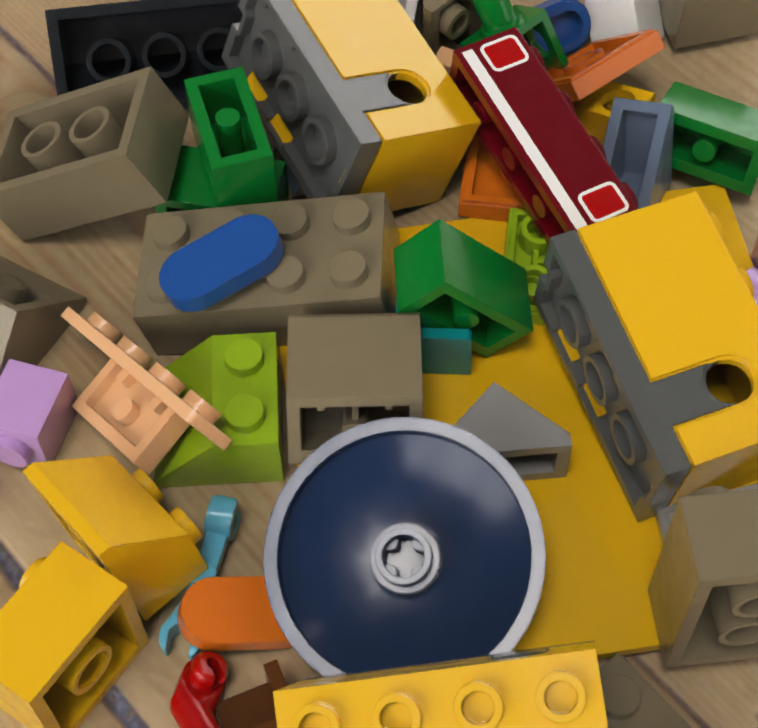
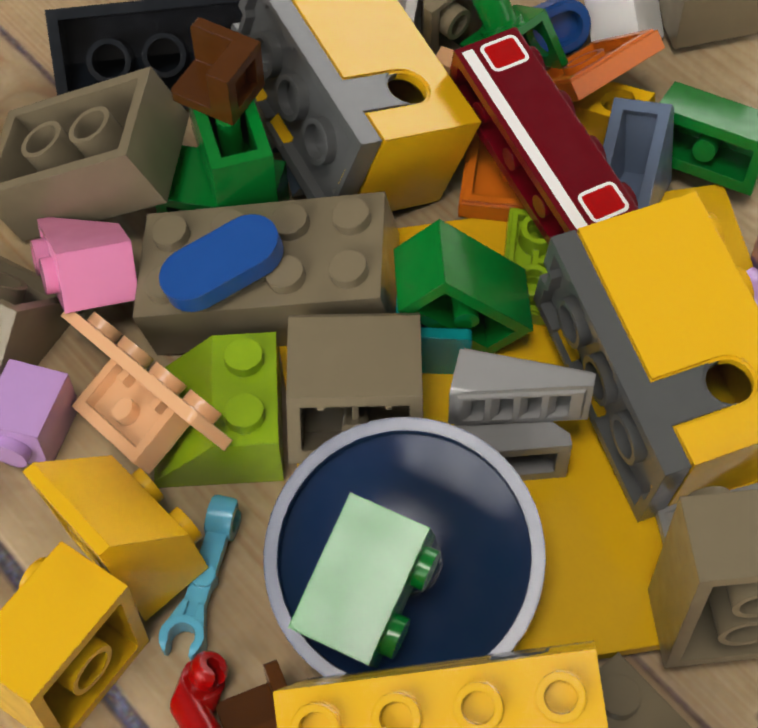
(84, 262): none -> bright pink slope
(224, 72): none -> reddish brown panel
(230, 615): orange tile -> none
(366, 582): none -> brick
(516, 390): none -> light grey slope

